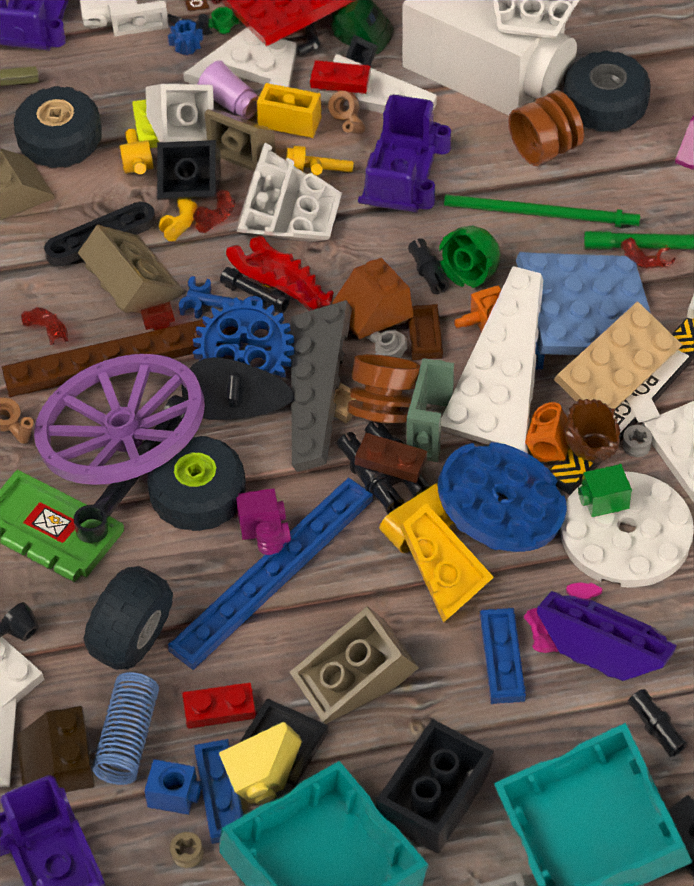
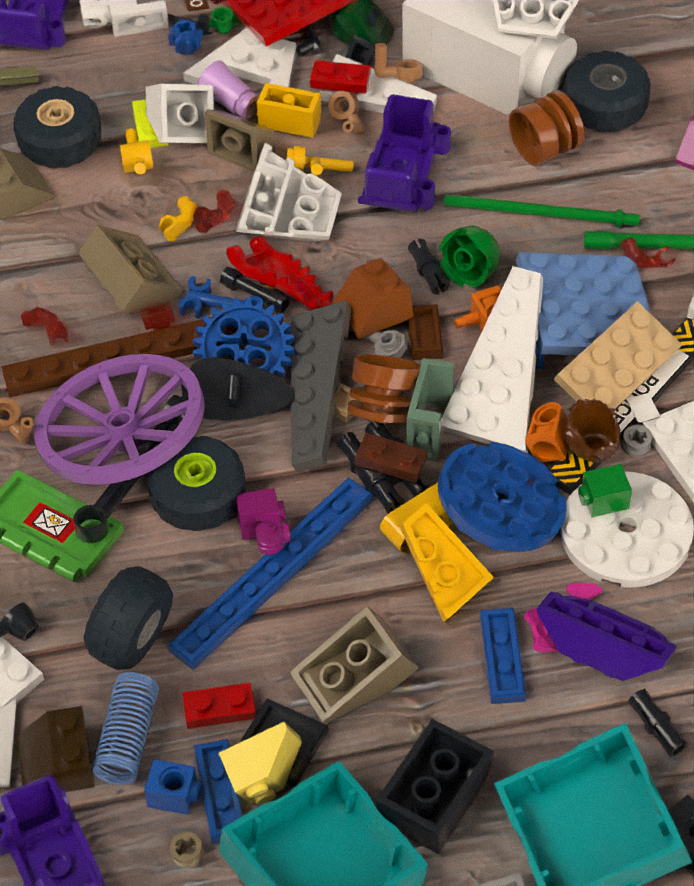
(131, 219): black plate -> none
(188, 170): black slope -> none
(404, 70): none -> medium nougat plate

